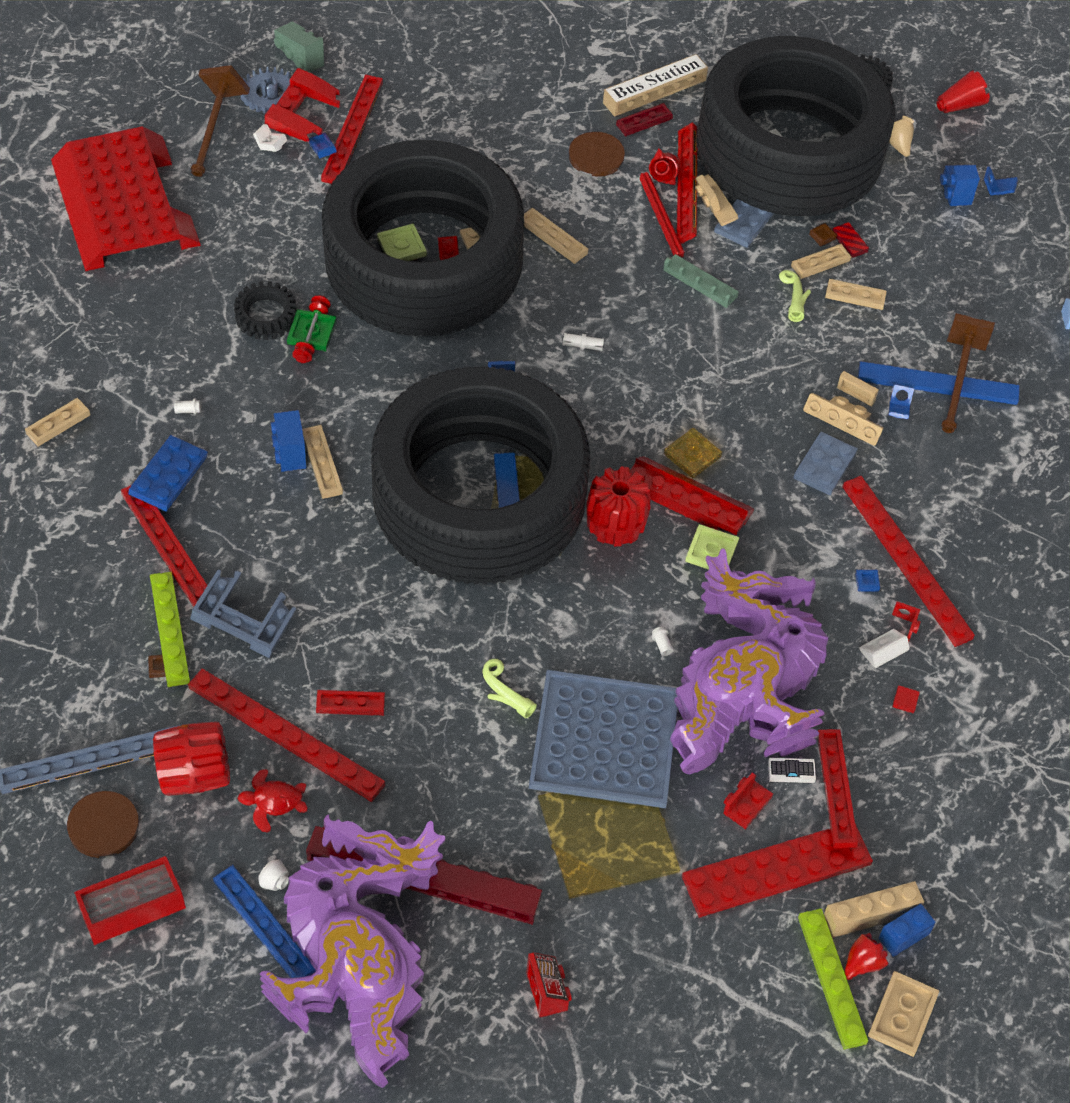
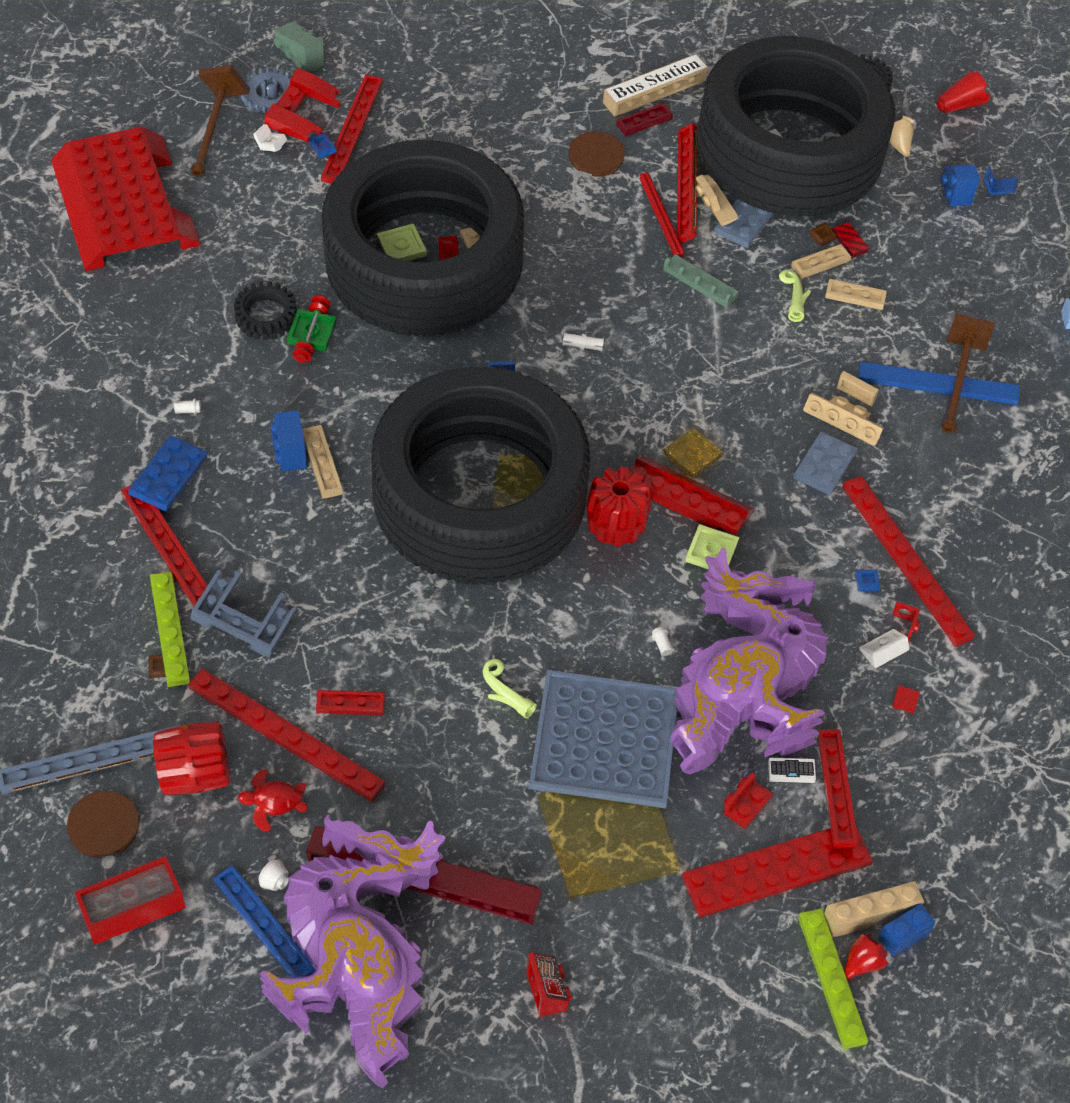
(57, 422): tan plate -> none
(506, 479): blue tile -> none
(554, 236): tan plate -> none
(664, 167): red hat -> none
(897, 407): blue bracket -> none
(903, 1013): tan plate -> none

